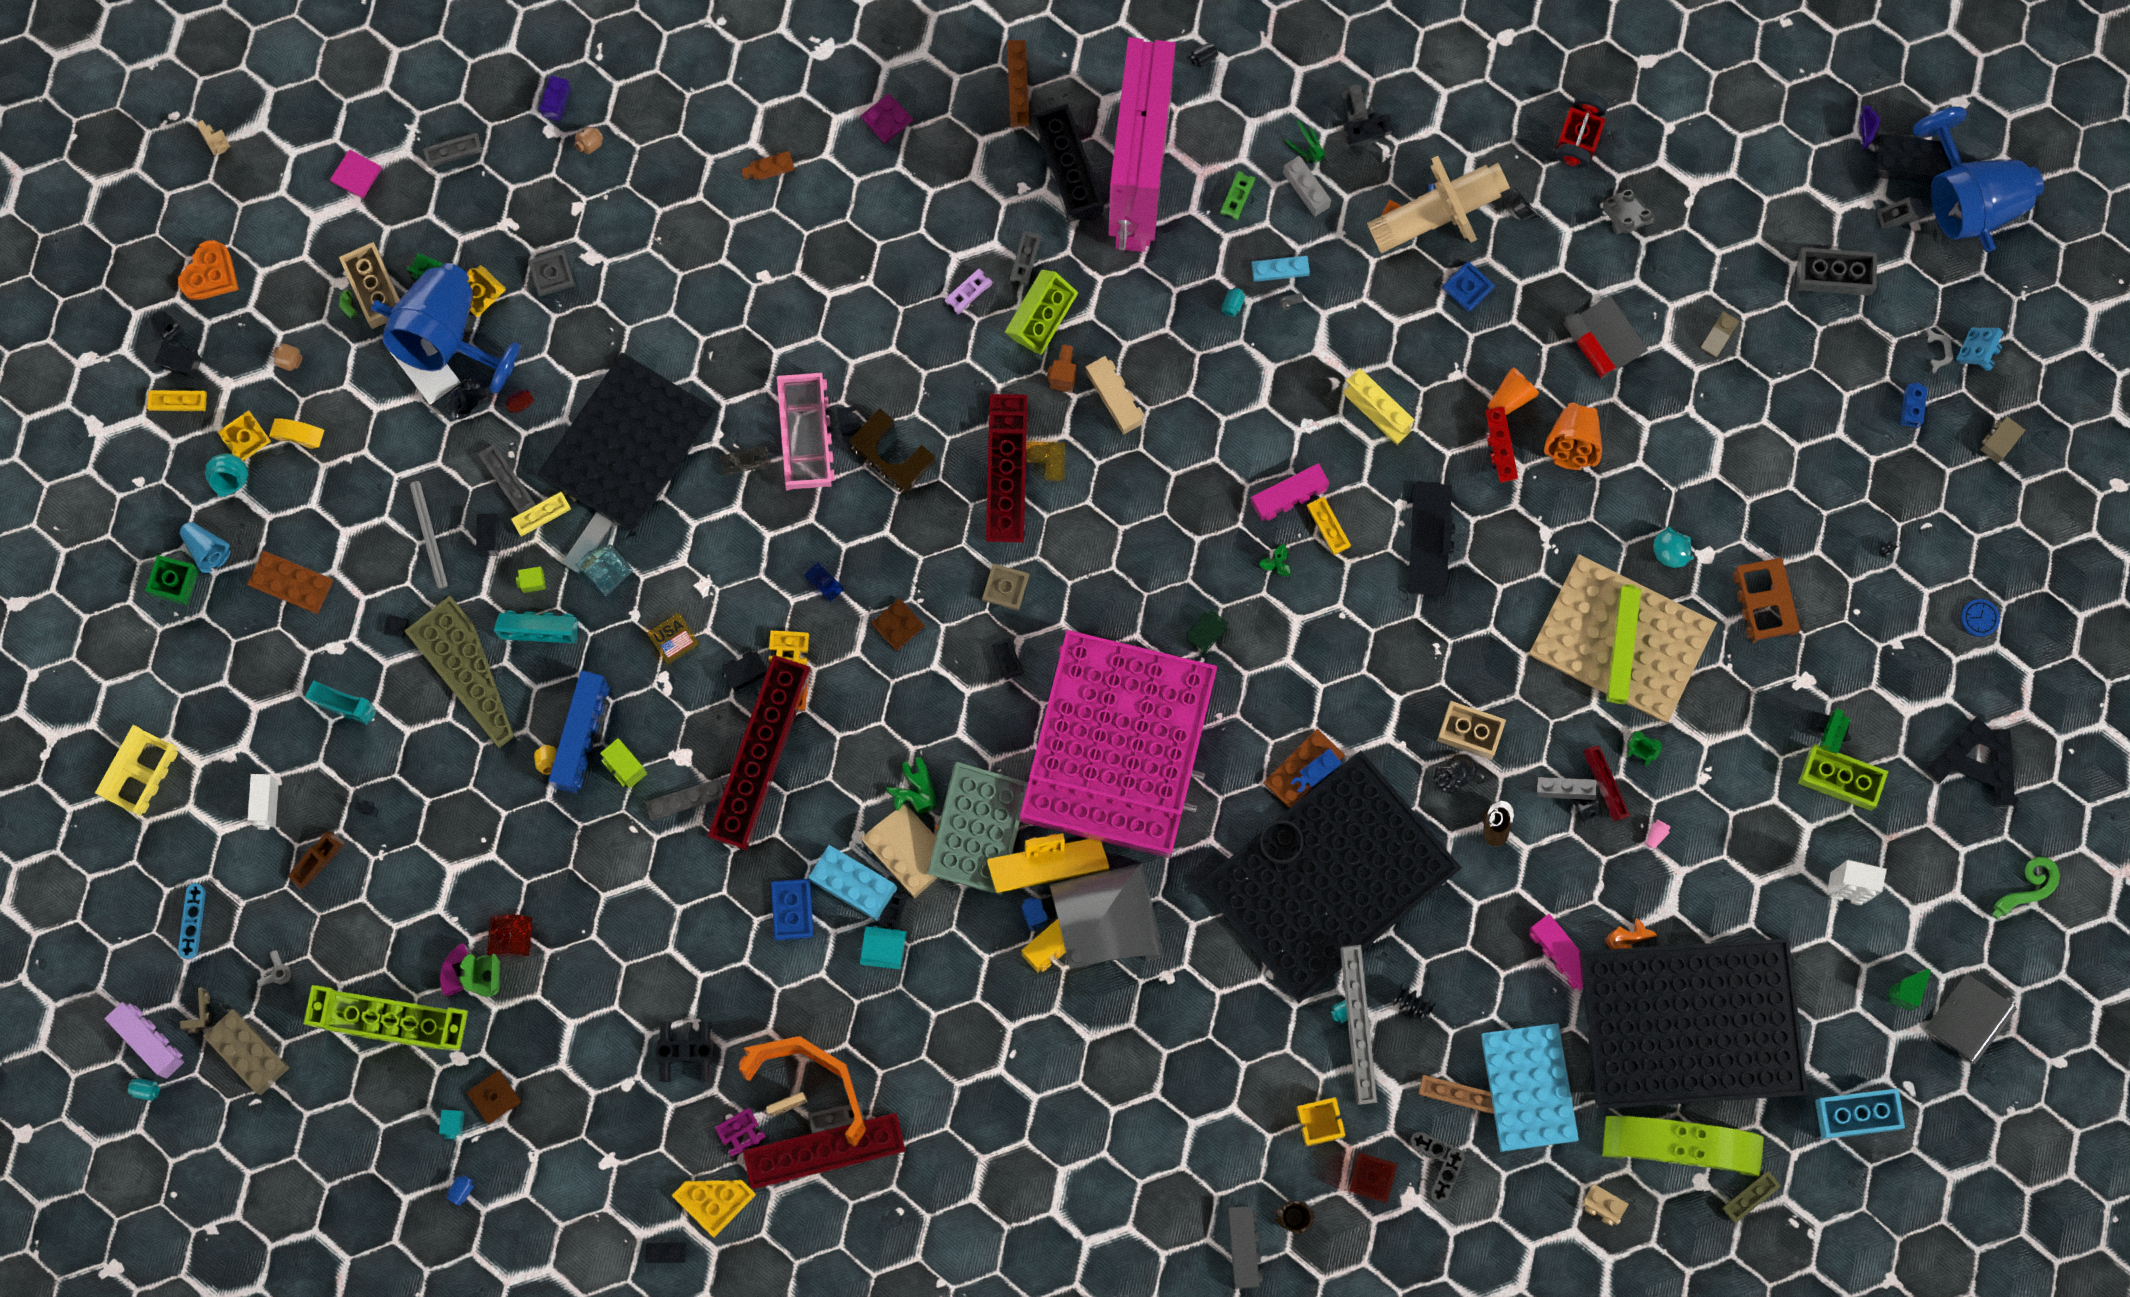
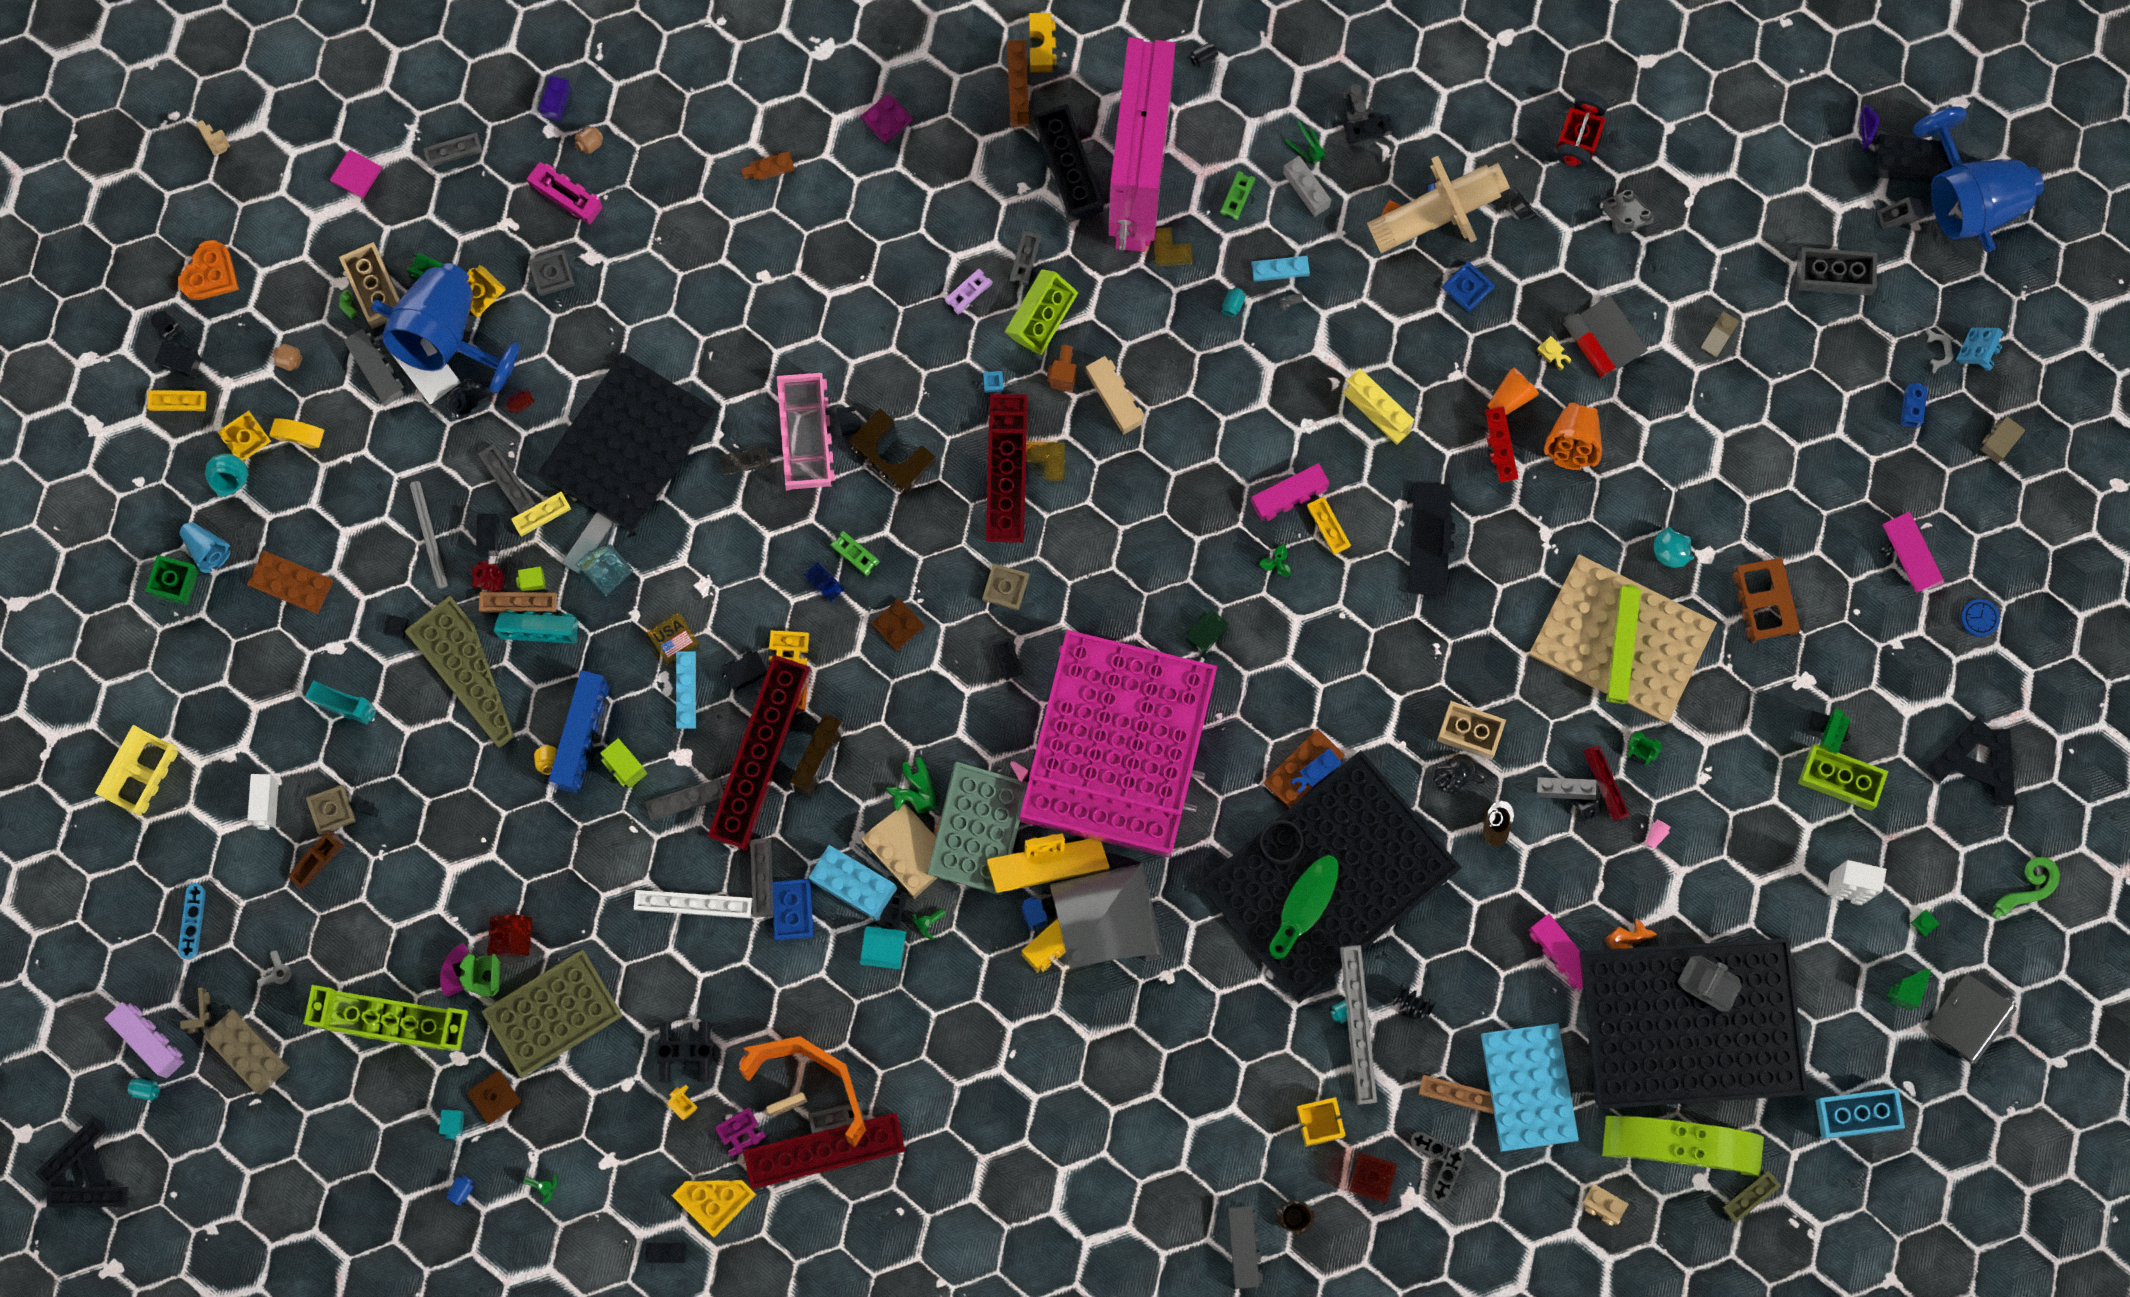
(81, 1149): none -> black plate
(331, 809): none -> dark tan plate
(373, 367): none -> dark grey brick
(490, 576): none -> dark red brick
(517, 601): none -> medium nougat plate
(544, 1187): none -> green plant
(545, 173): none -> dark pink brick
(552, 1014): none -> olive plate
(681, 1103): none -> yellow bracket
(686, 690): none -> medium azure plate
(693, 904): none -> white plate
(762, 877): none -> flat silver plate
(826, 735): none -> dark brown arch
(854, 553): none -> bright green plate
(925, 921): none -> green plant
(993, 381): none -> dark azure plate
(1020, 771): none -> bright pink slope
(1041, 27): none -> yellow arch
(1167, 253): none -> clear yellow plate
(1305, 903): none -> green plant
(1551, 351): none -> light yellow plate
(1710, 982): none -> dark grey shield
(1913, 552): none -> dark pink slope
(1925, 923): none -> green plate

